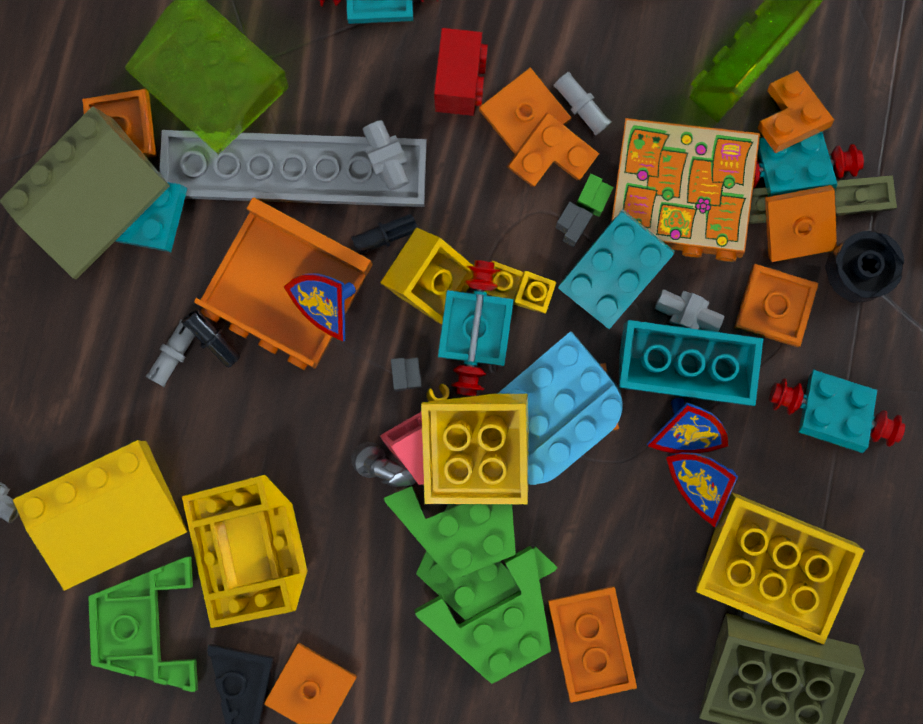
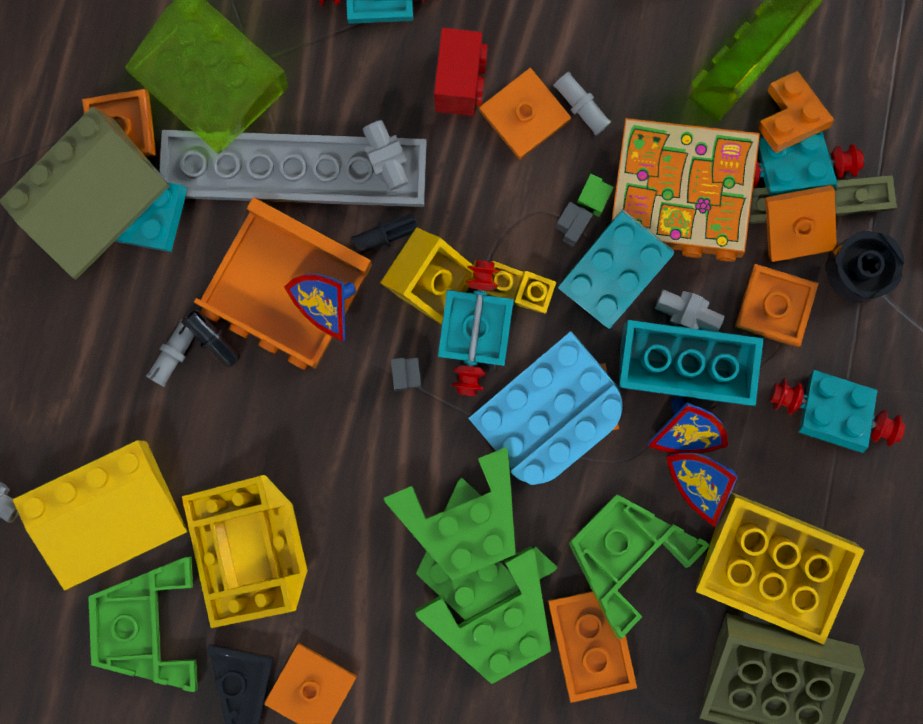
(406, 446): torso -> none
(476, 450): yellow slope -> none
(549, 144): orange plate -> none
(617, 545): none -> bright green wing

